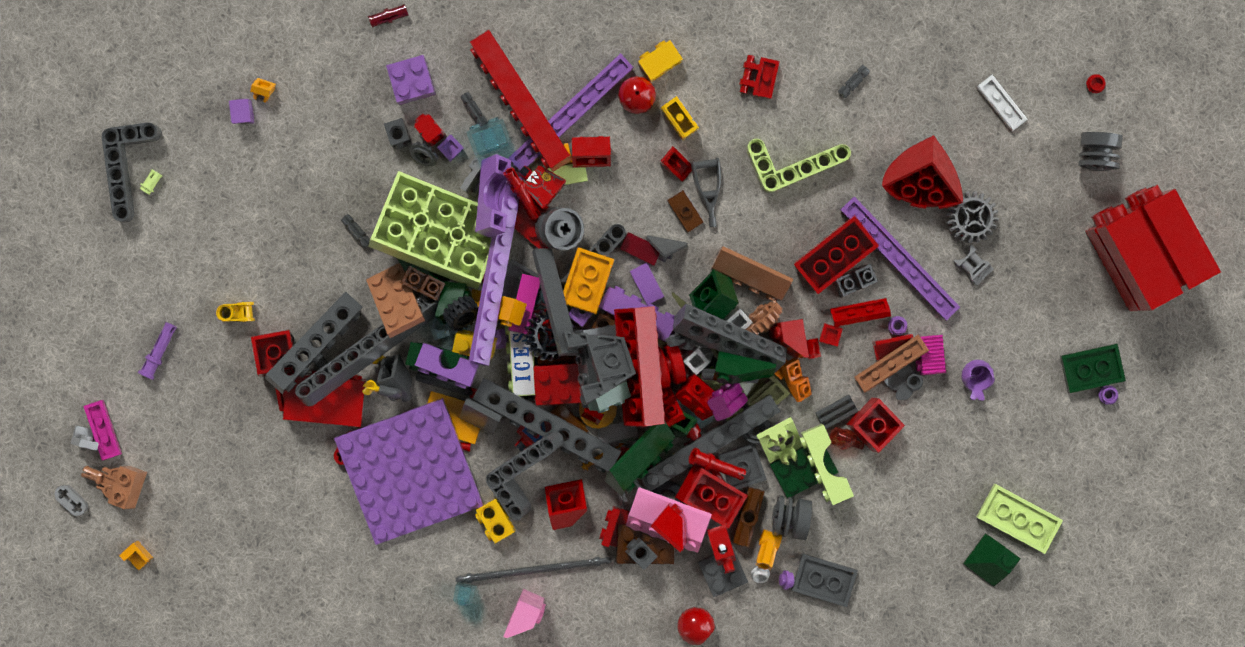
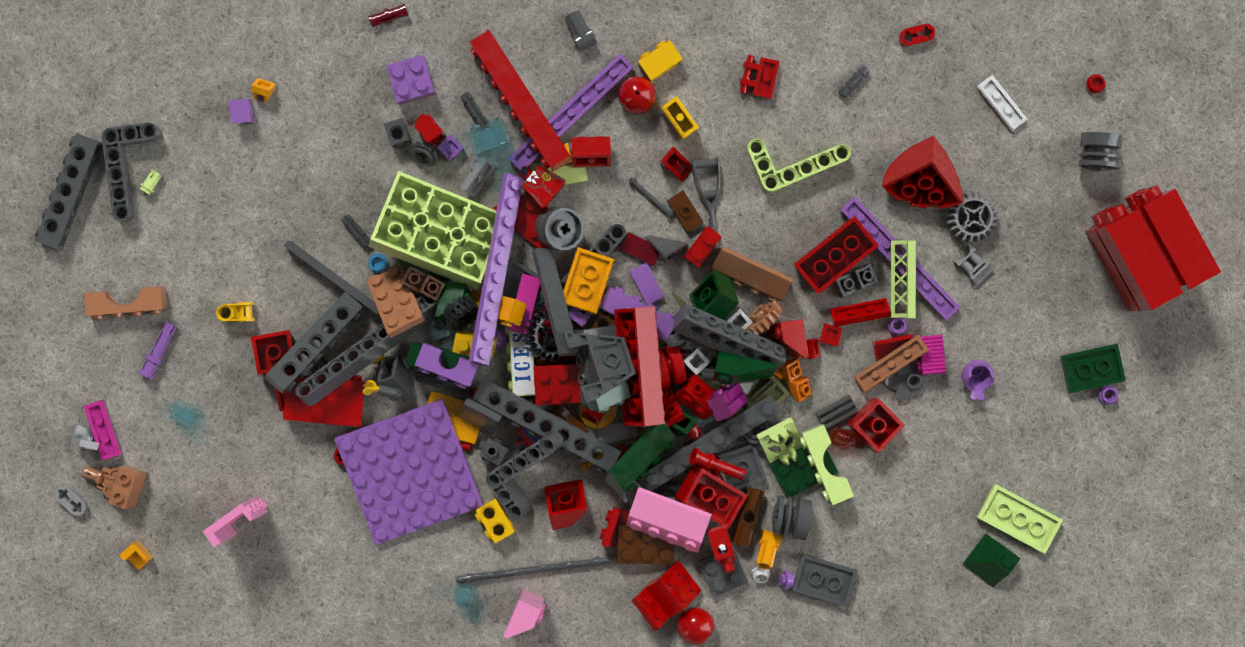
(71, 202): none -> dark grey brick
(150, 299): none -> nougat arch
(185, 413): none -> clear light blue brick
(222, 529): none -> bright pink panel
(332, 276): none -> dark grey tile
(378, 263): none -> dark azure plate
(490, 219): medium lavender arch -> none
(500, 448): none -> dark grey brick
(518, 187): red pin -> none
(581, 33): none -> dark grey piece
(648, 557): dark grey brick -> none
(666, 595): none -> red bracket
(669, 213): none -> dark grey axle
(672, 526): red slope -> none
(702, 246): none -> red brick
(910, 279): none -> yellowish green fence
(917, 39): none -> red beam

